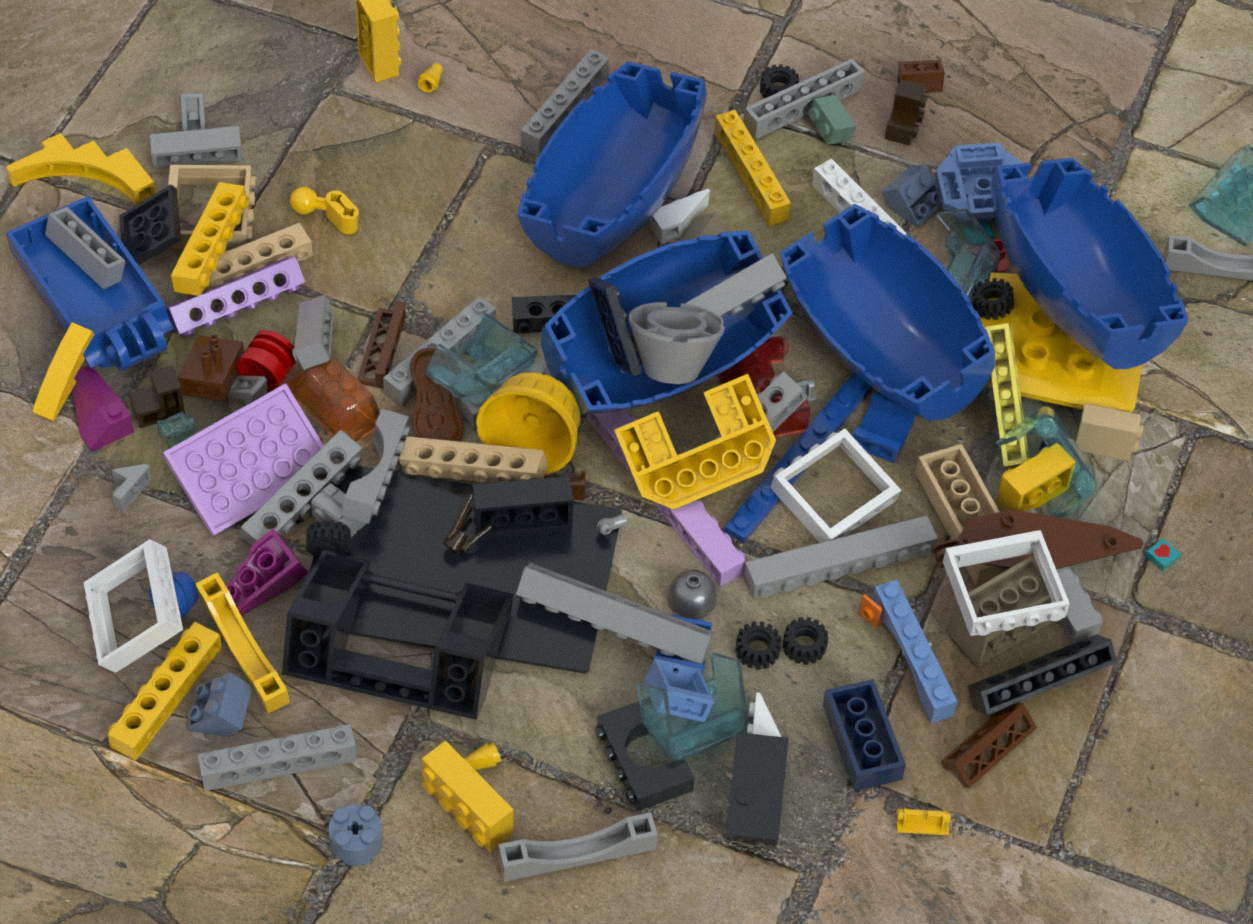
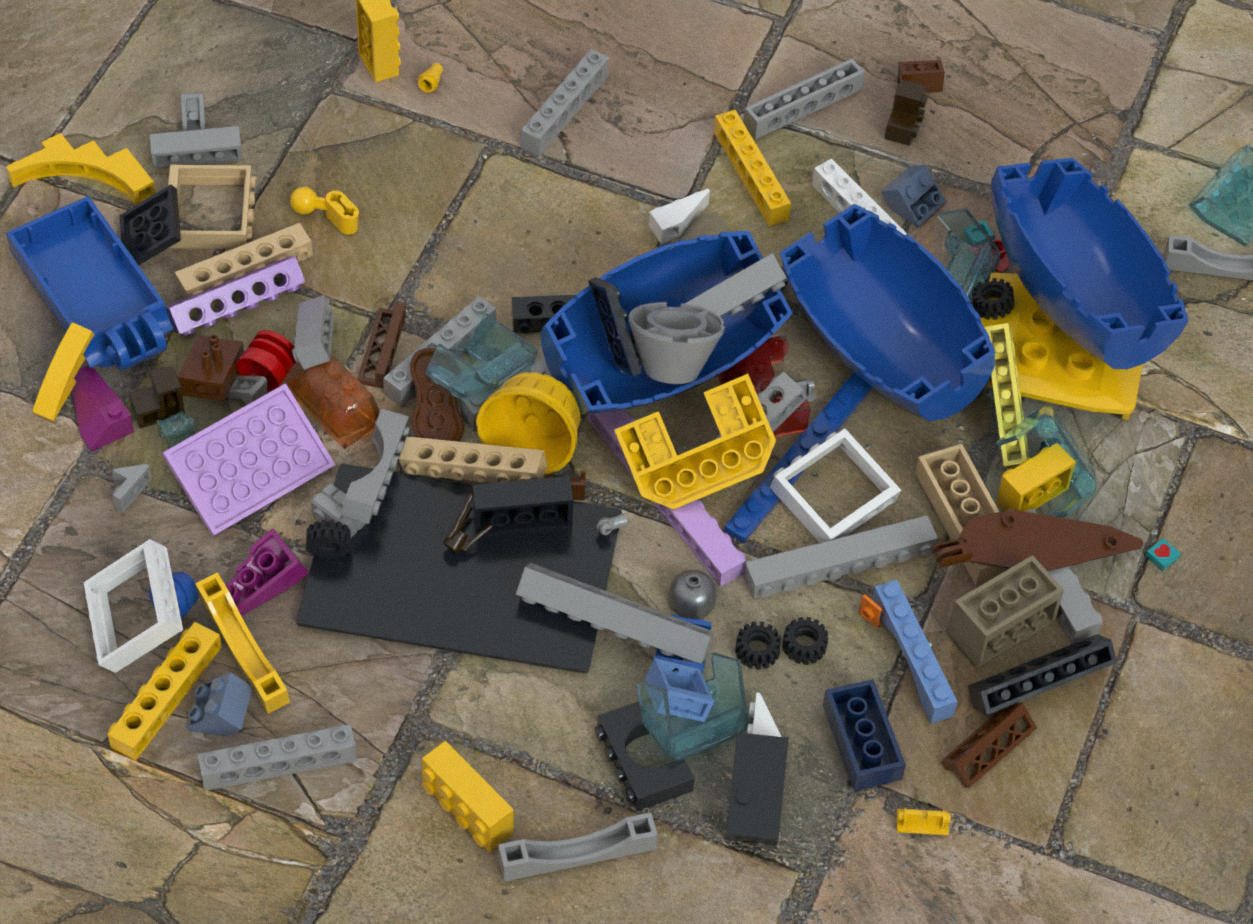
(85, 247): light grey brick -> none
(209, 239): yellow brick -> none
(339, 447): light grey brick -> none
(355, 834): sand blue brick -> none
(463, 655): black brick -> none
(484, 757): yellow cone -> none
(611, 164): blue windscreen -> none
(774, 75): black tyre -> none
(831, 119): sand green brick -> none
(884, 428): blue panel -> none
(967, 176): medium blue piece -> none
(1001, 549): white window -> none
(1108, 432): tan brick -> none

